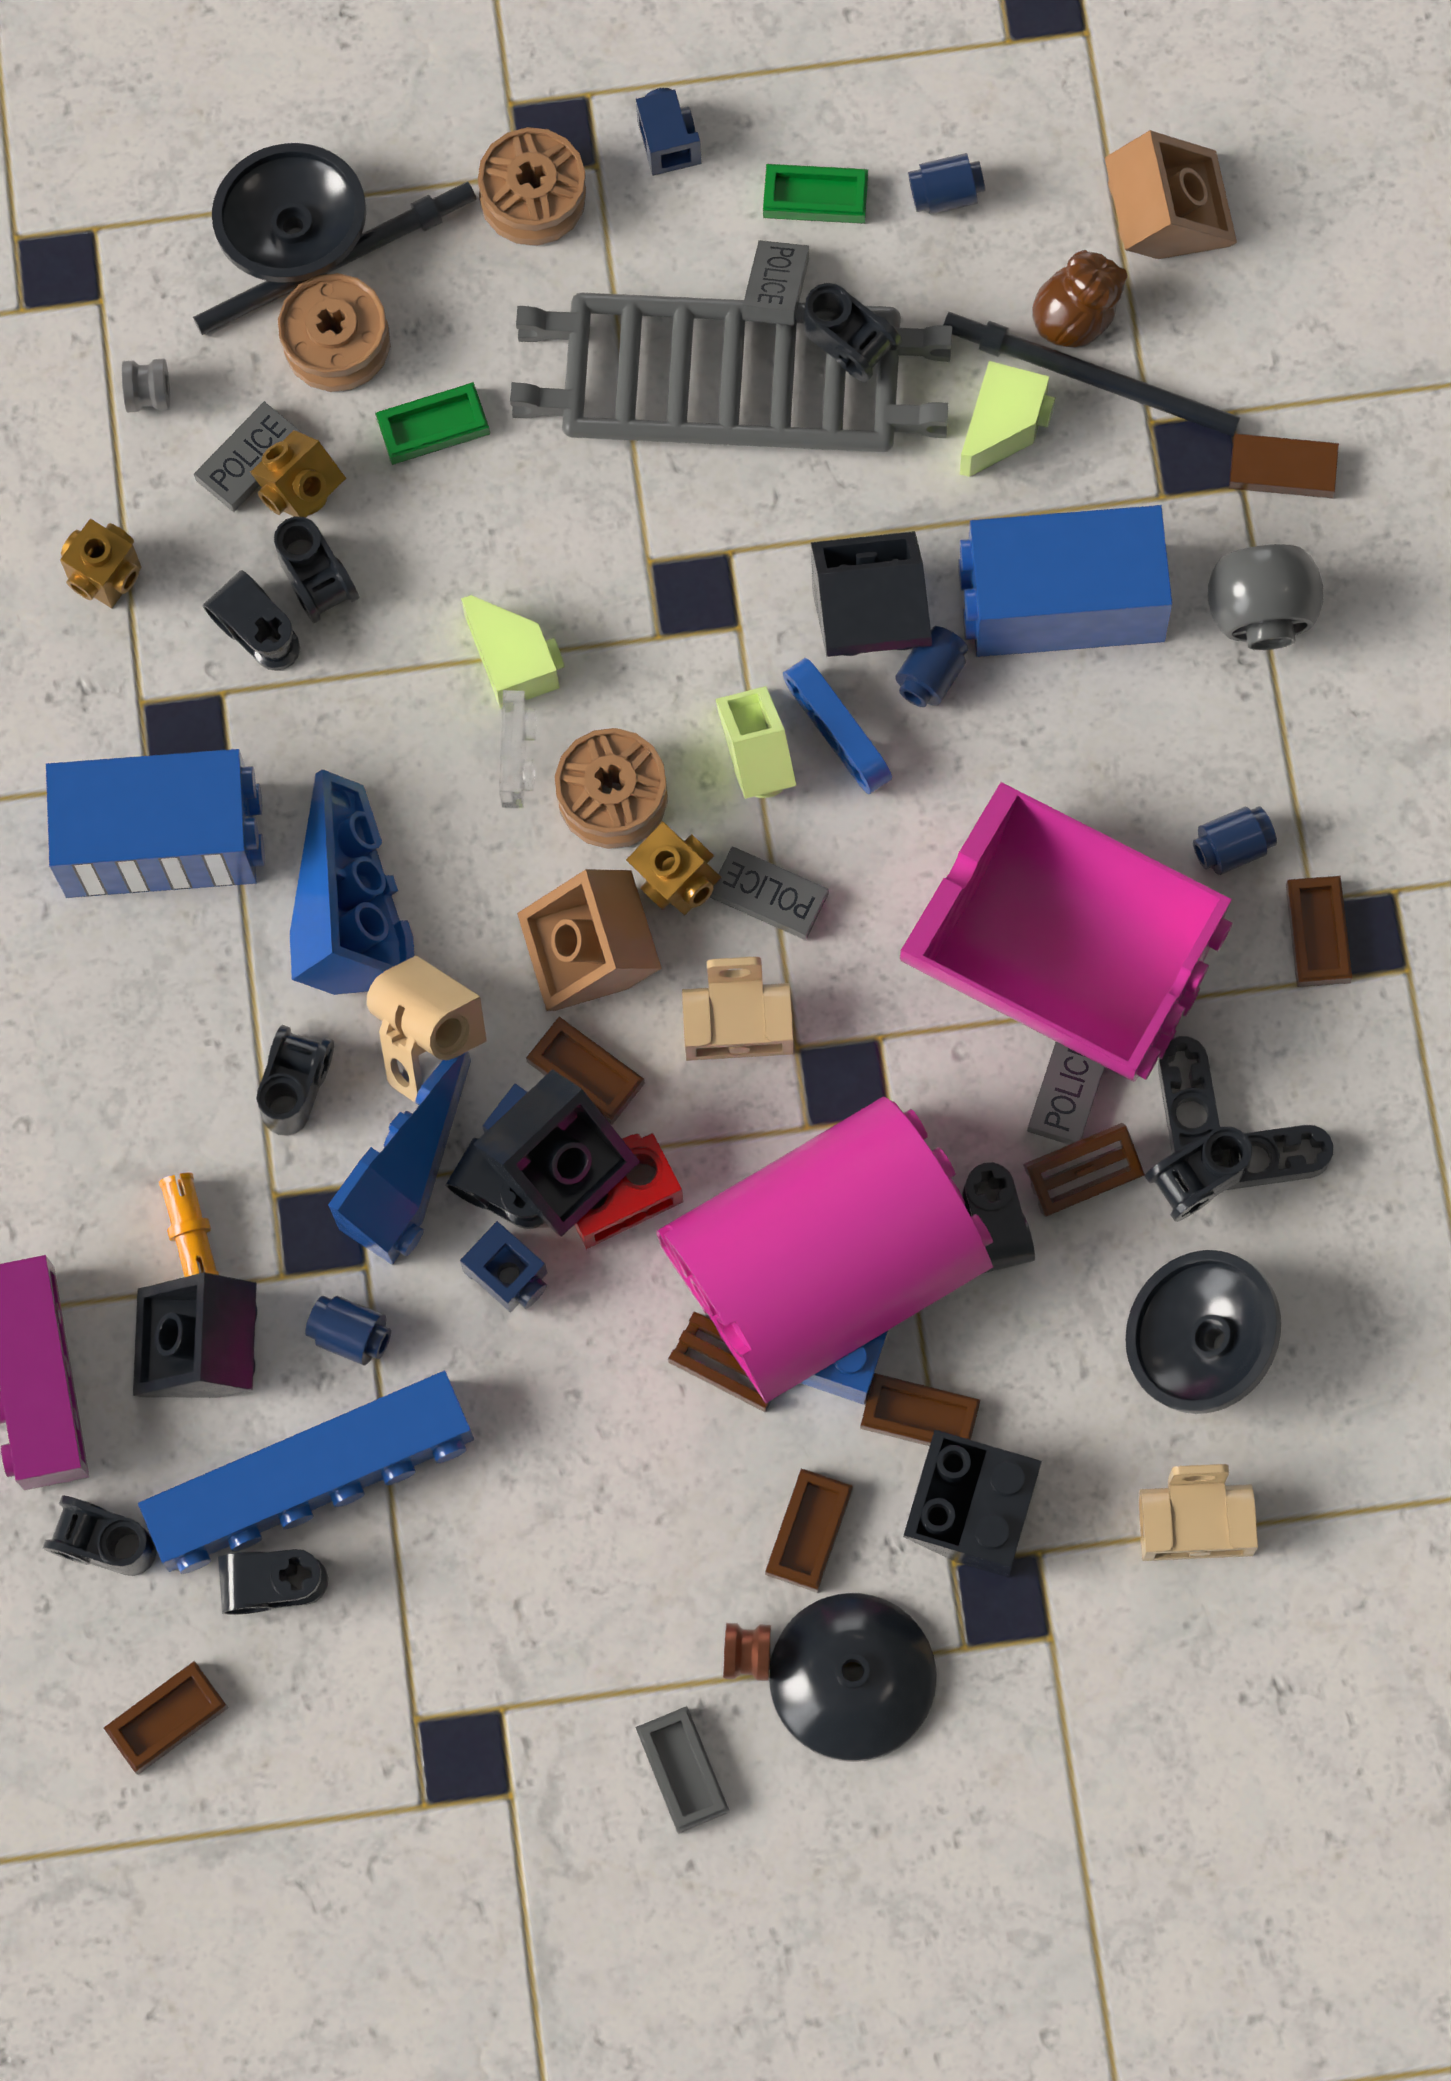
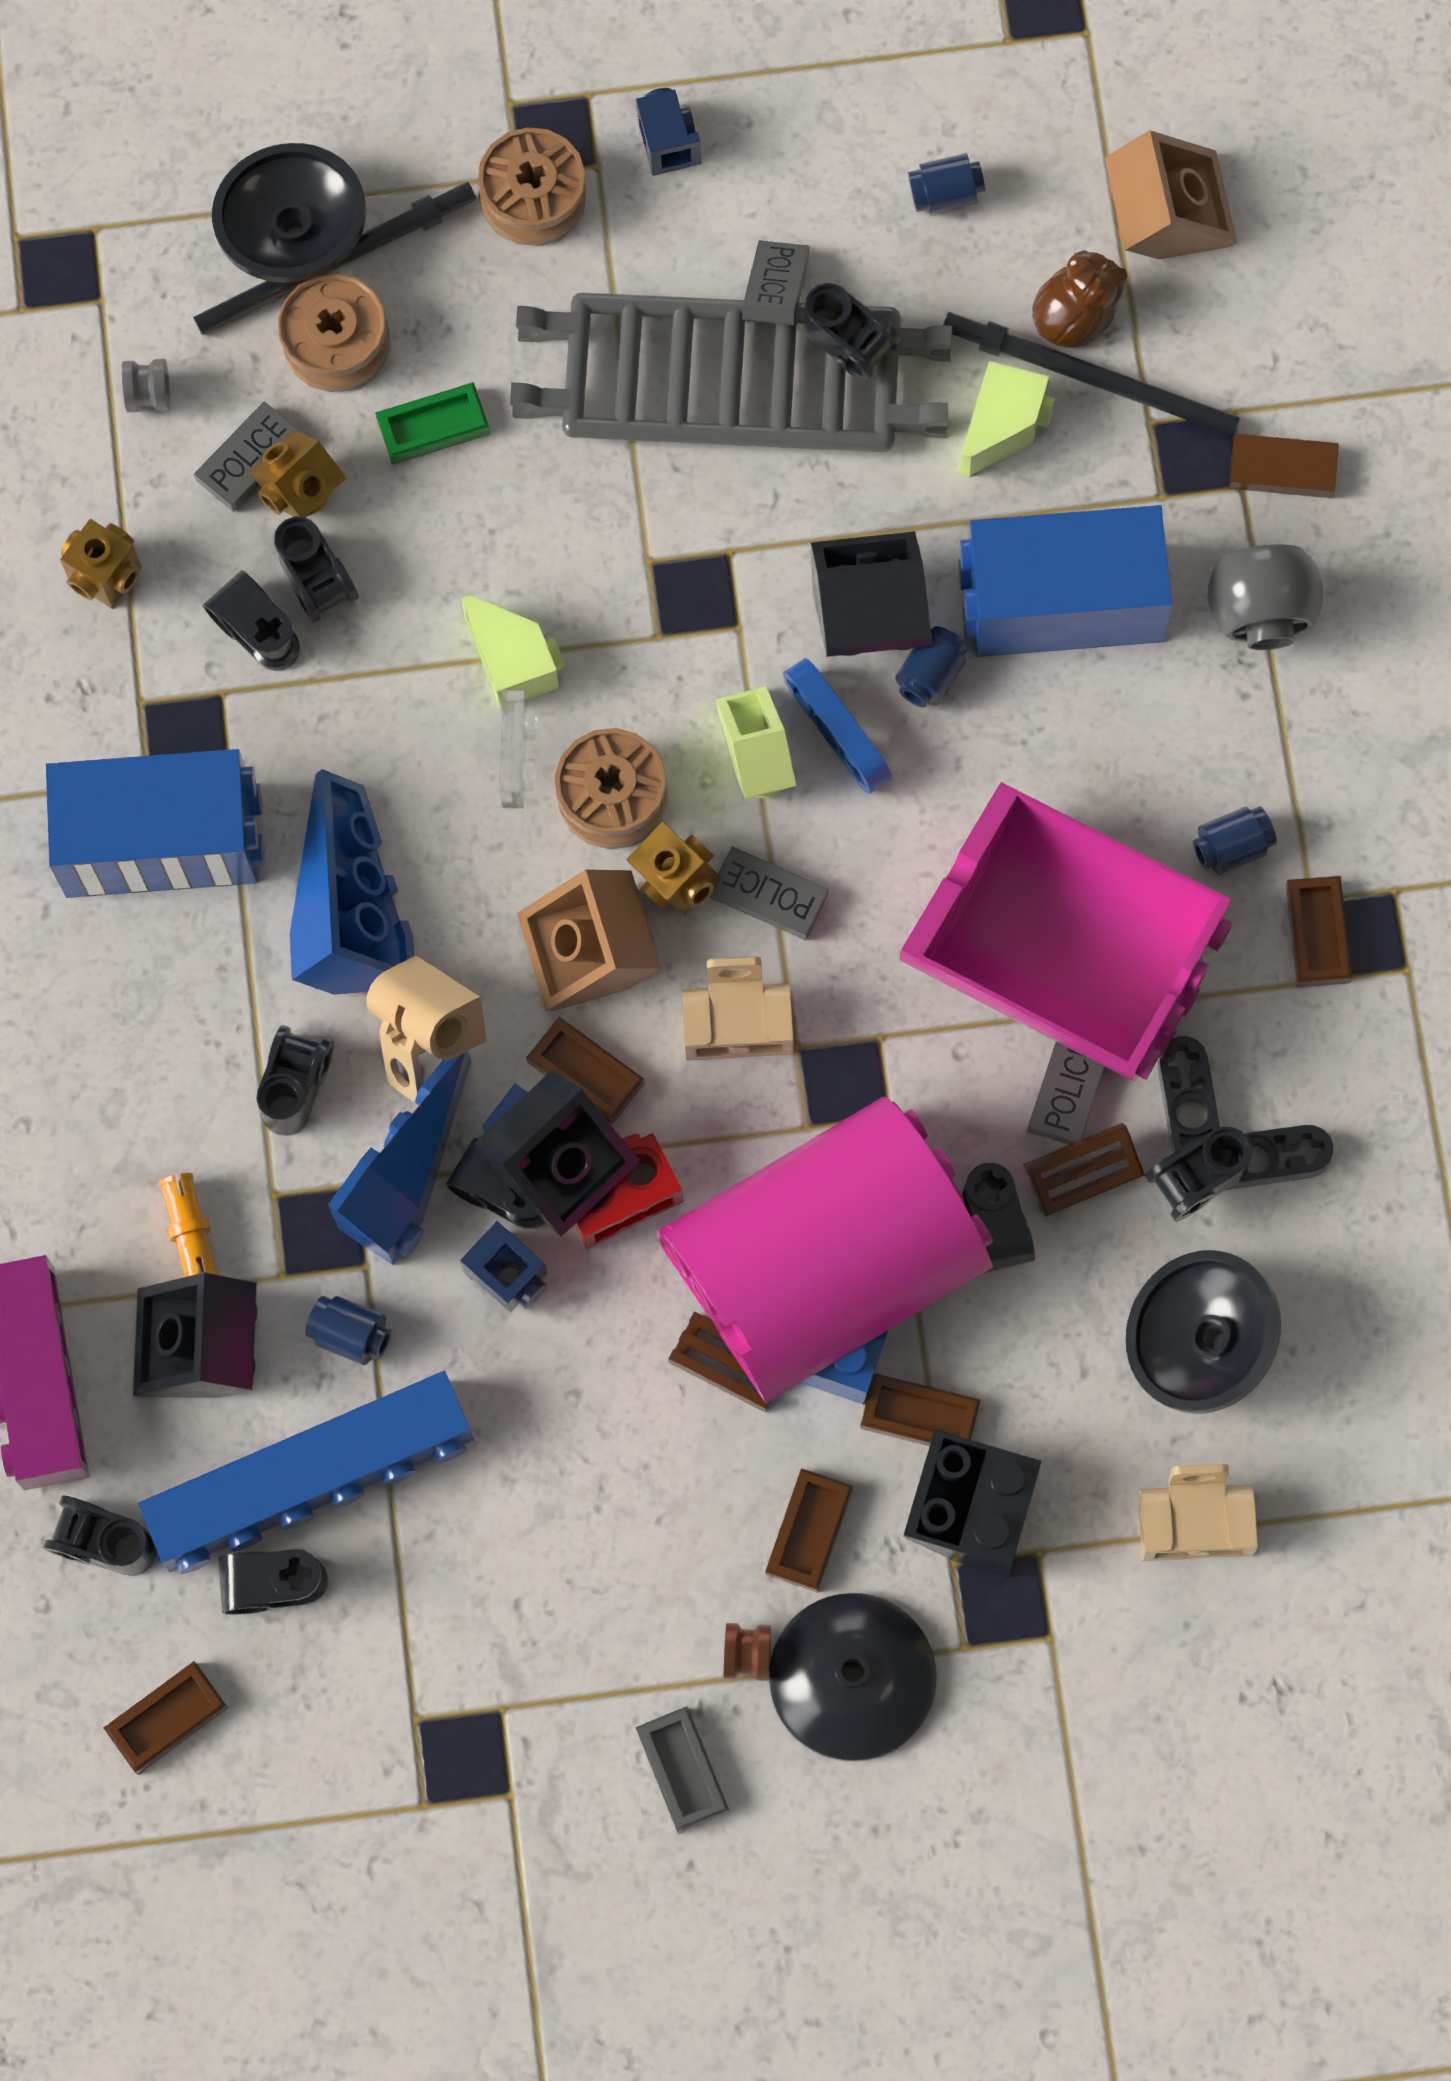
(815, 193): green tile -> none

